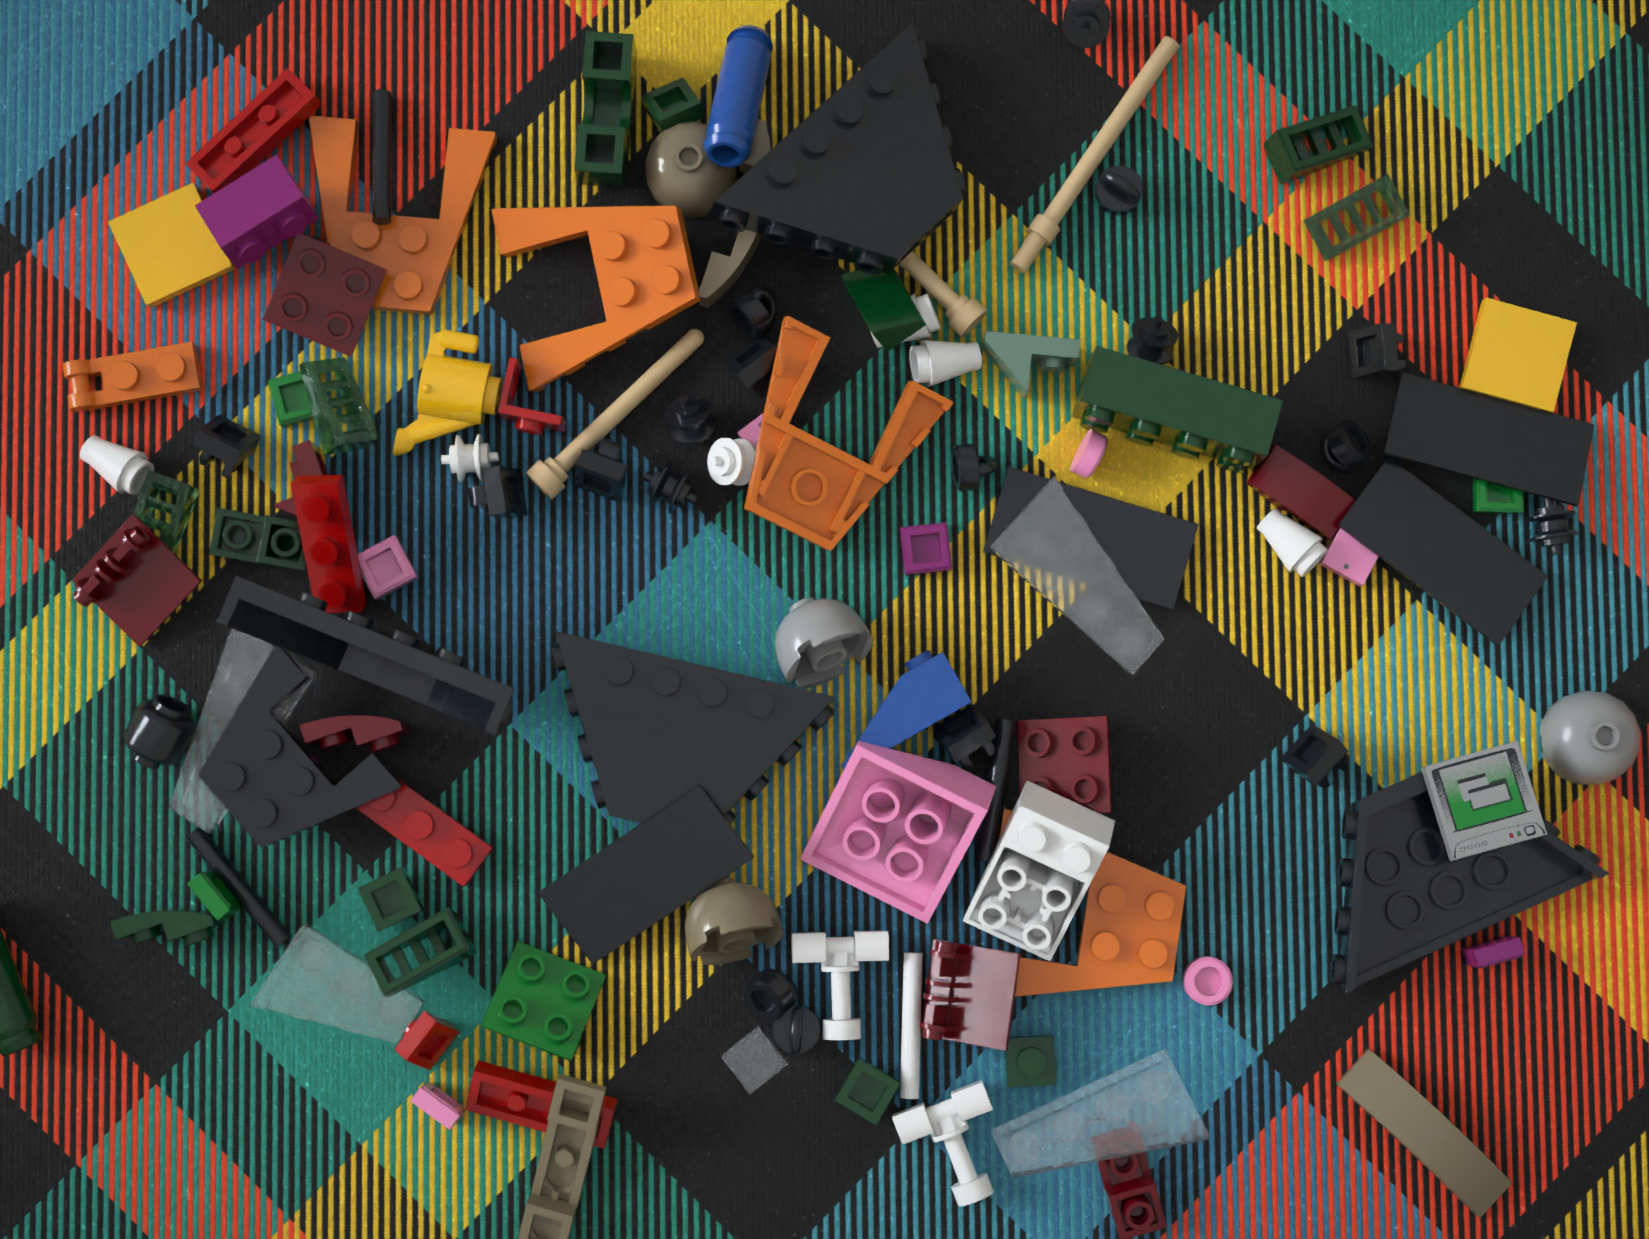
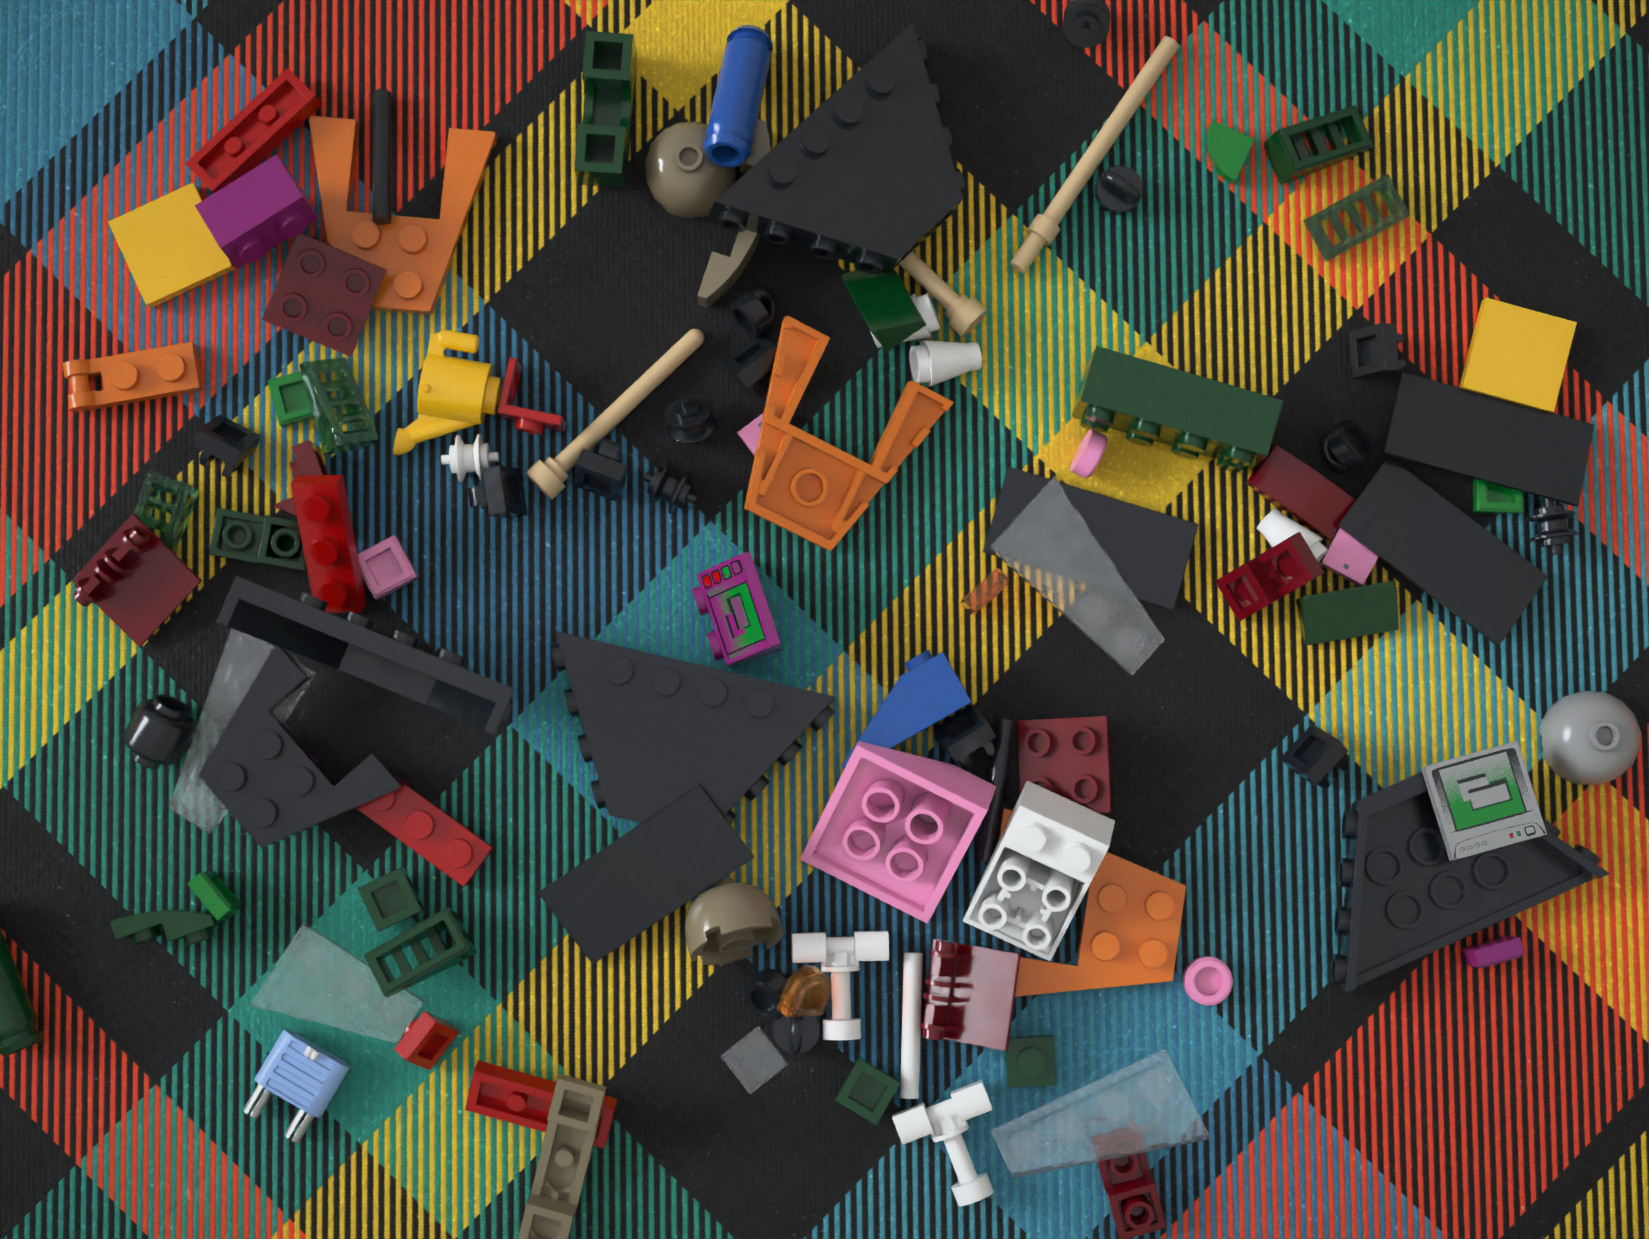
(118, 465): white cone -> none
(238, 887): black bar -> none
(302, 1076): none -> light blue piece
(367, 731): dark red slope -> none
(438, 1105): bright pink tile -> none
(543, 1001): green hinge -> none
(639, 266): orange wing -> none
(672, 104): dark green plate -> none
(731, 461): white wheel -> none
(737, 610): none -> magenta slope
(805, 993): none -> clear orange tile
(818, 639): light grey cylinder -> none
(925, 549): magenta tile -> none
(968, 467): black tile -> none
(985, 592): none -> clear orange tile
(1016, 352): sand green slope -> none
(1152, 340): black wheel -> none
(1227, 150): none -> green tile
(1269, 576): none -> dark red slope
(1348, 613): none -> dark green slope
(1424, 1132): dark tan slope -> none

